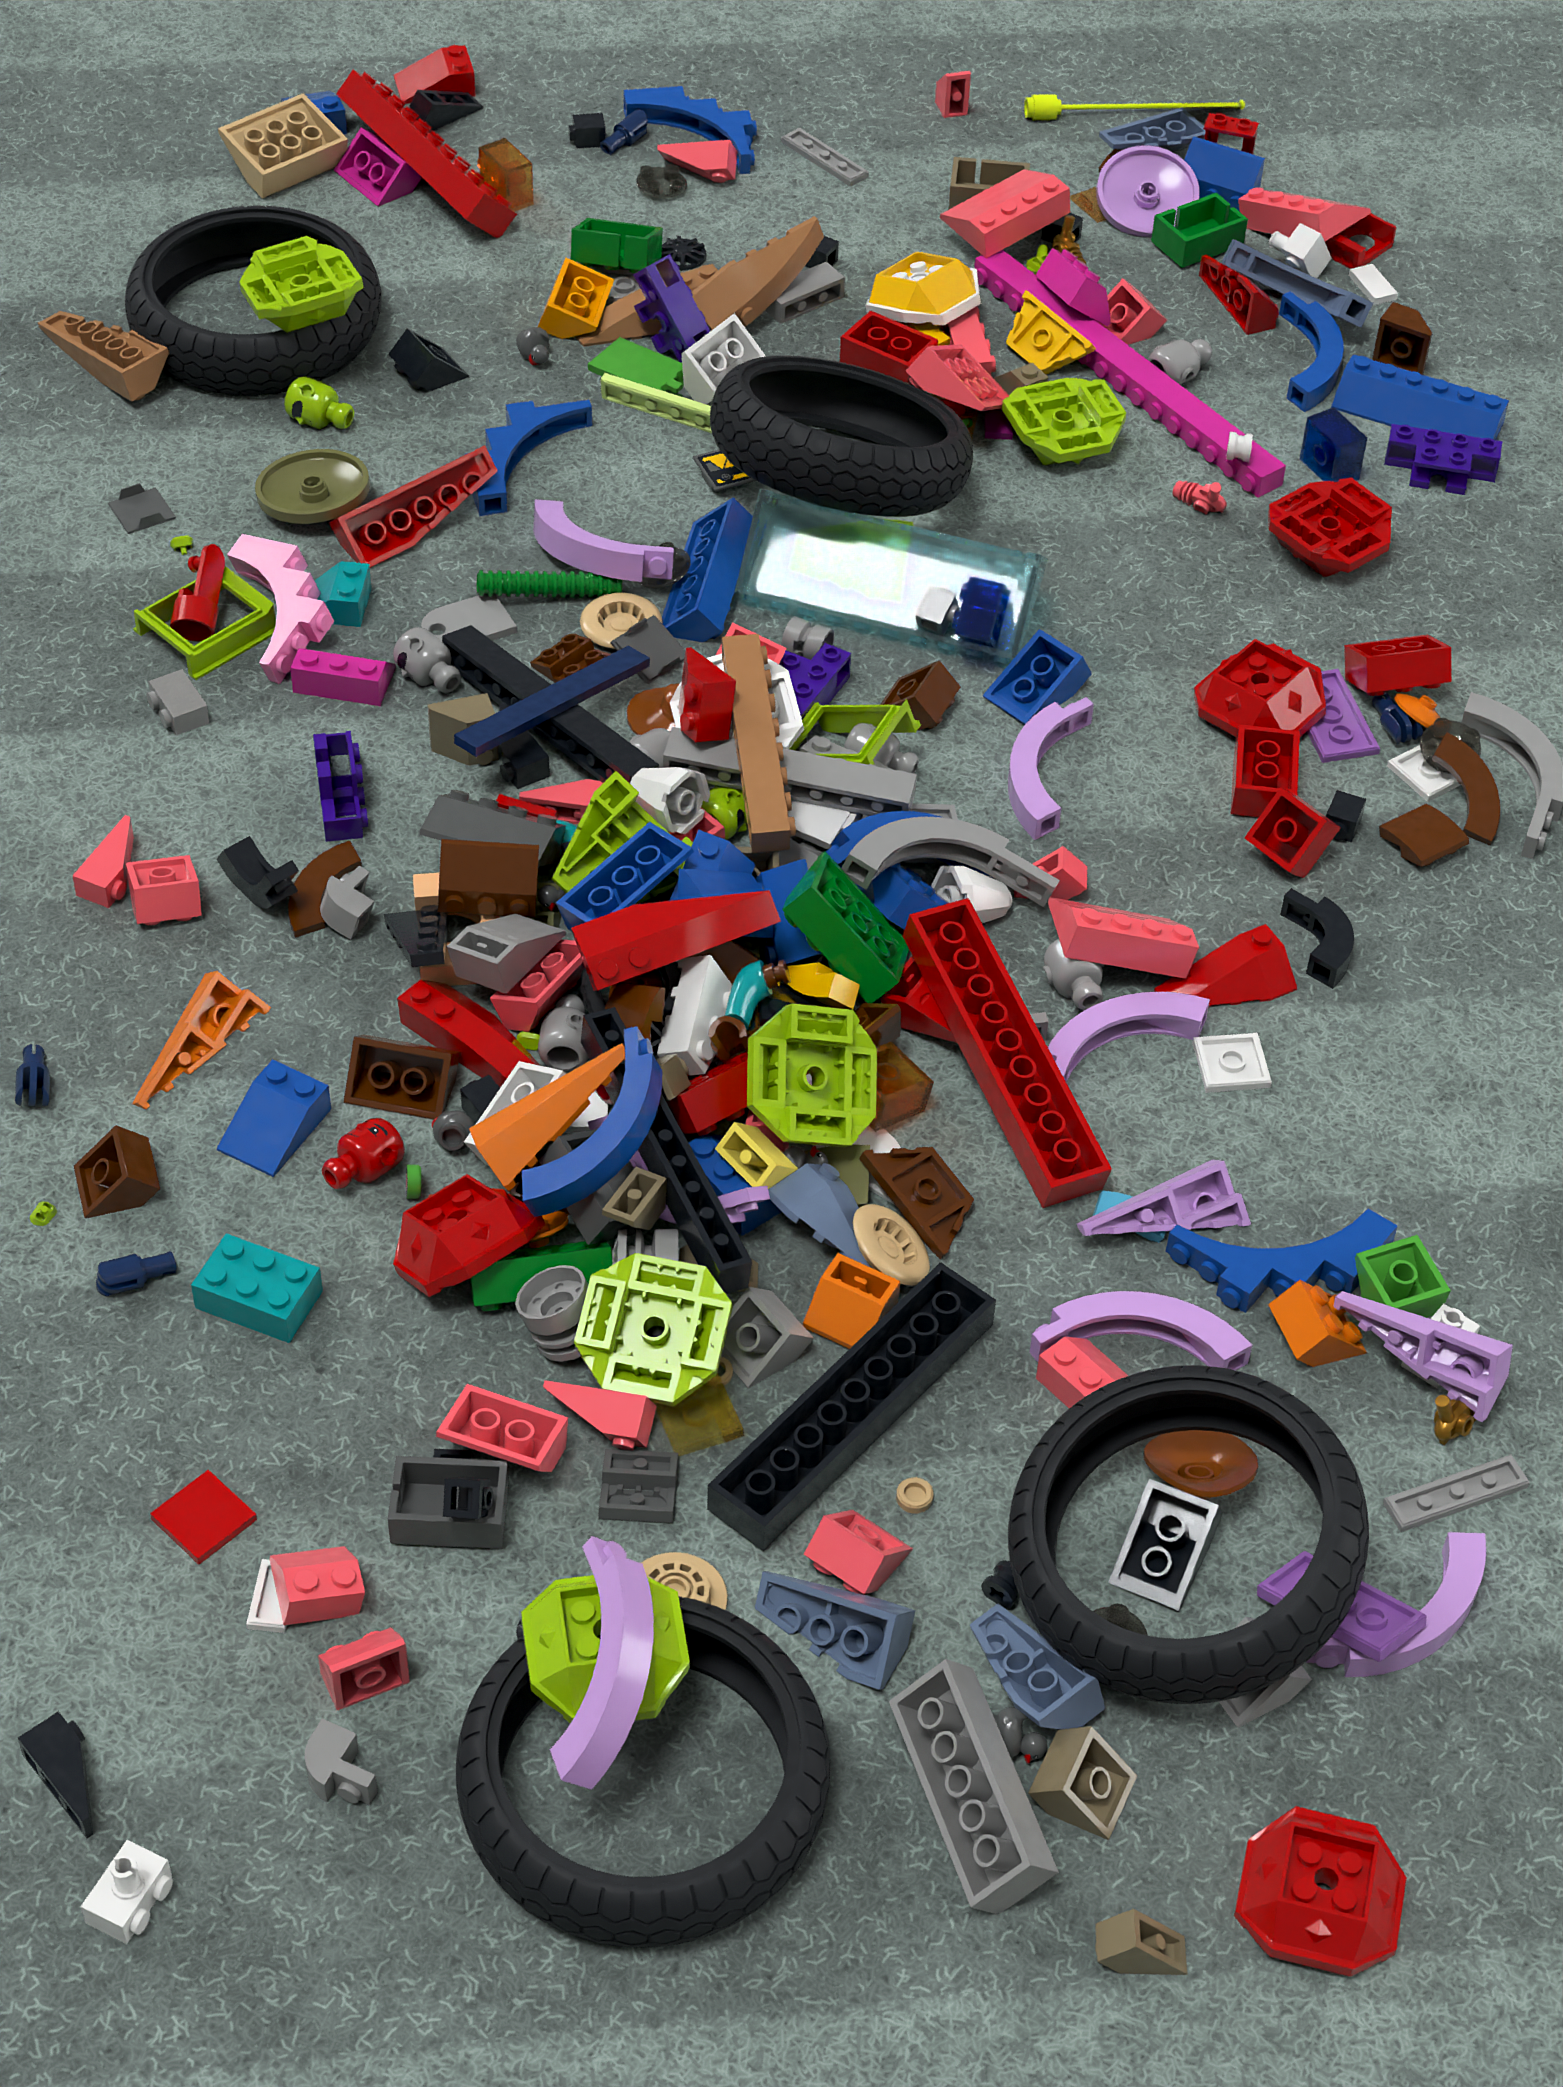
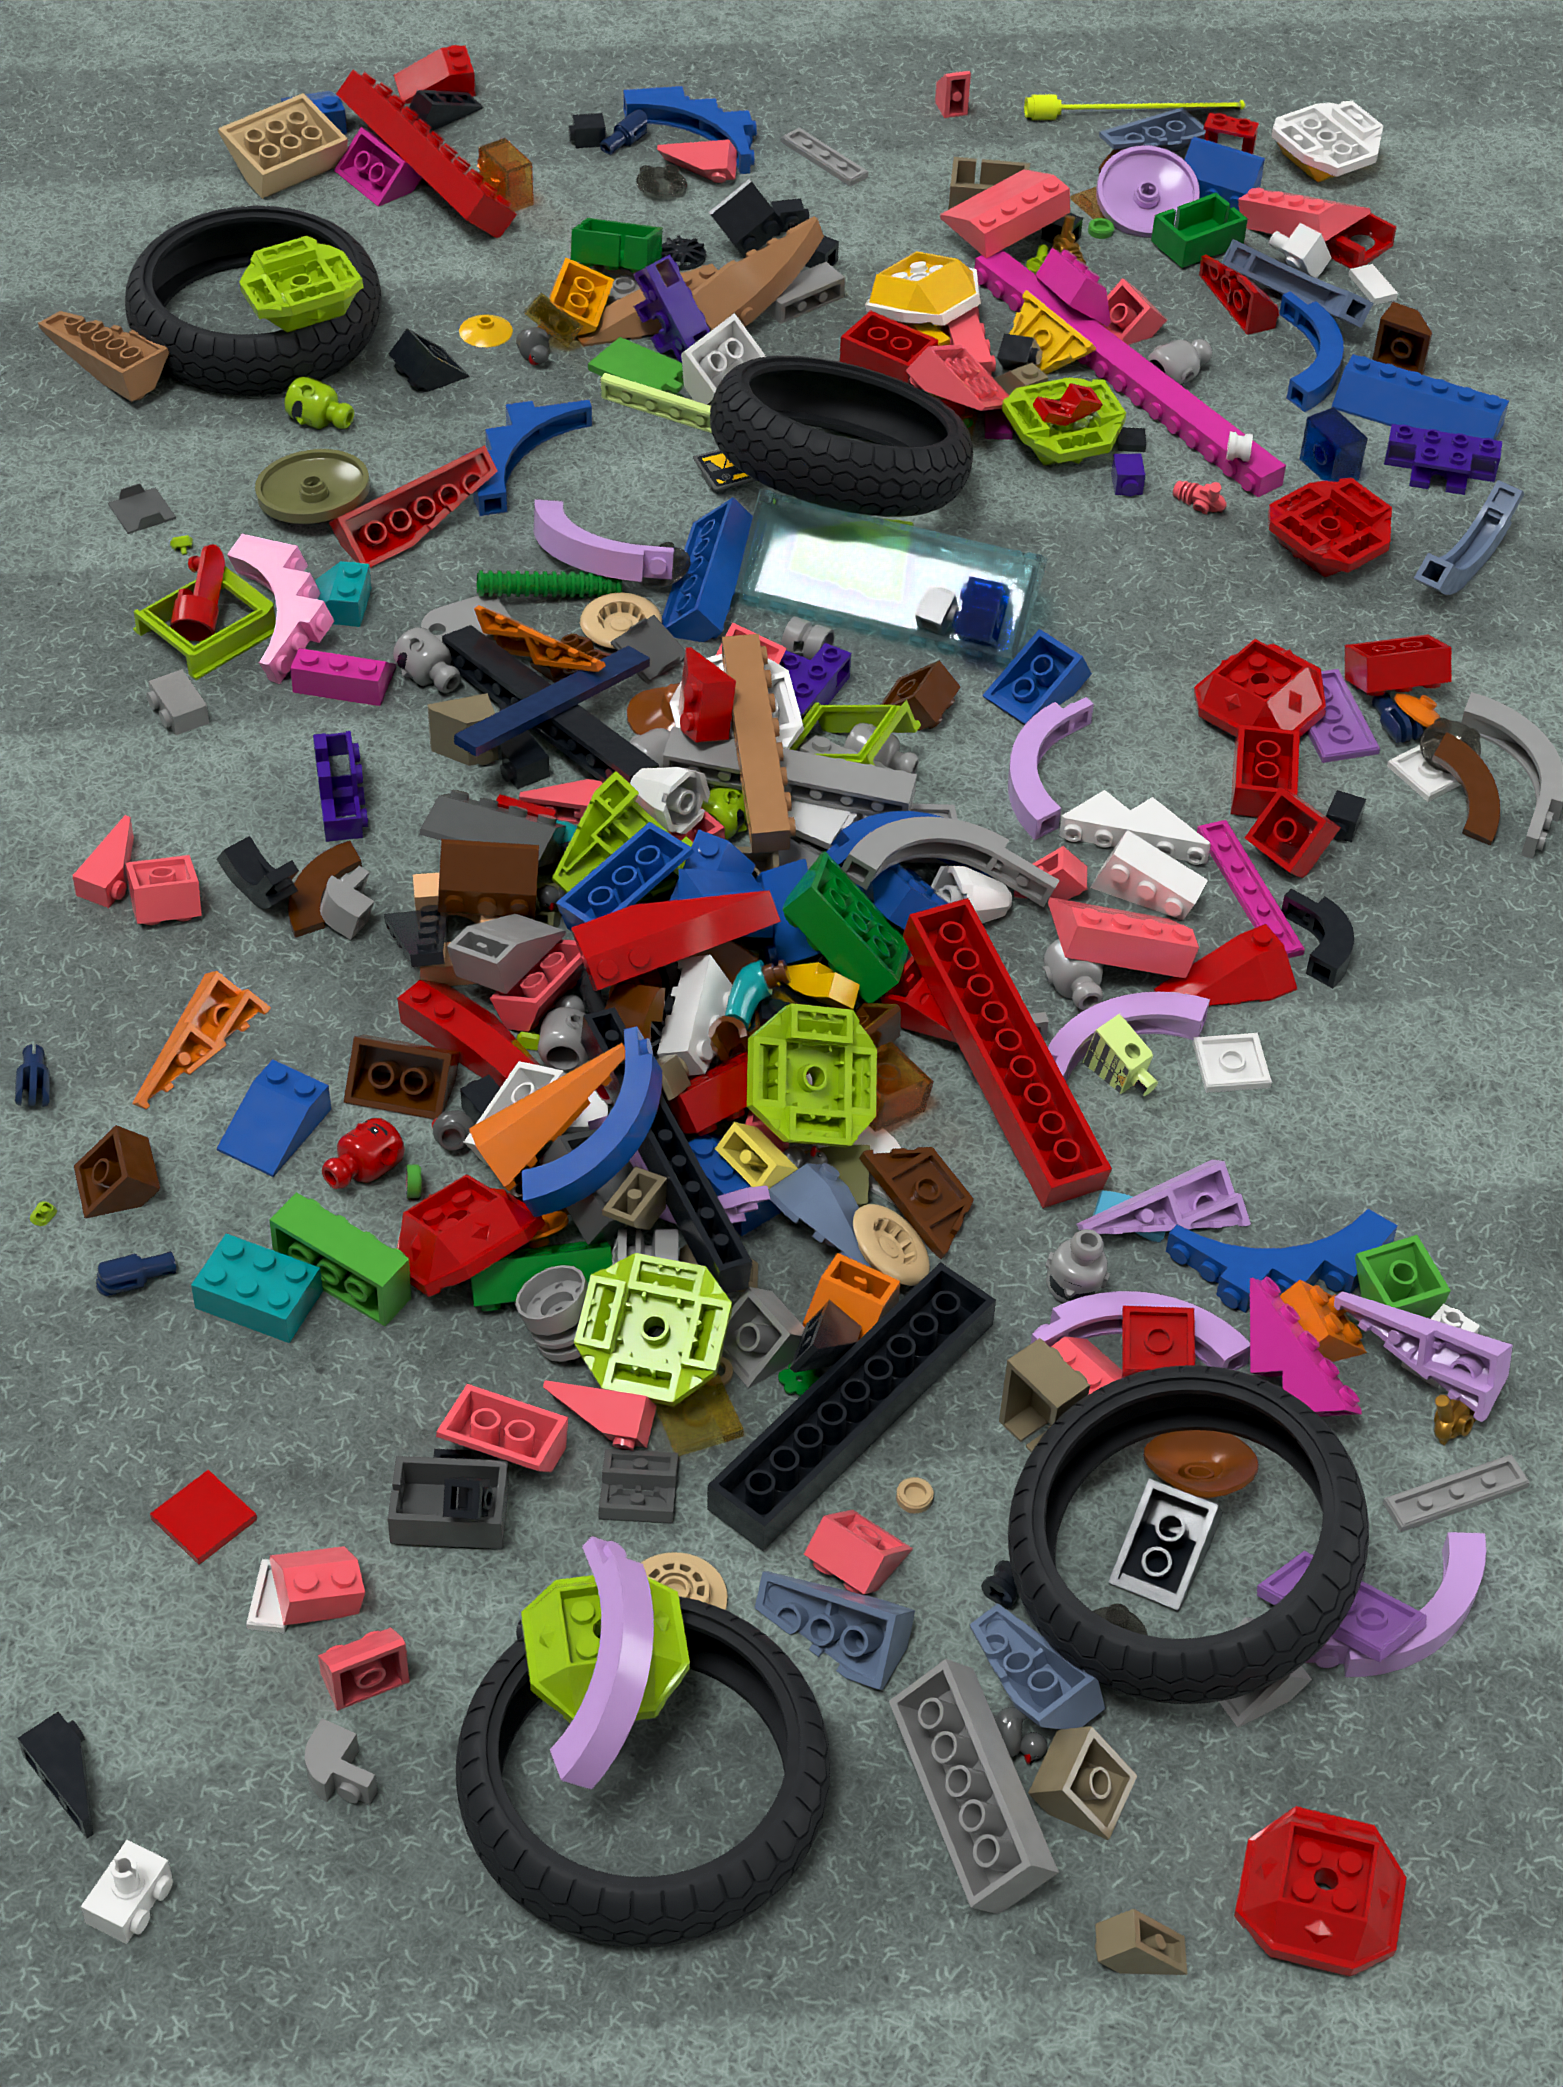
(351, 1261): none -> bright green brick
(485, 330): none -> yellow dish
(528, 642): none -> orange wedge
(553, 319): none -> clear yellow slope
(747, 218): none -> black slope
(790, 212): none -> black brick
(791, 1385): none -> green plant
(825, 1339): none -> black slope
(1018, 351): none -> black brick
(1038, 1390): none -> dark tan piece
(1074, 404): none -> red slope
(1077, 1267): none -> light grey piece
(1100, 228): none -> bright green tile
(1106, 820): none -> white slope
(1120, 1057): none -> yellowish green torso
(1128, 474): none -> dark purple brick
(1132, 439): none -> black tile
(1149, 878): none -> white wedge
(1156, 1338): none -> red tile
(1248, 884): none -> dark pink tile
(1287, 1350): none -> dark pink slope
(1329, 138): none -> white piece
(1424, 835): reddish brown slope -> none
(1477, 545): none -> sand blue arch

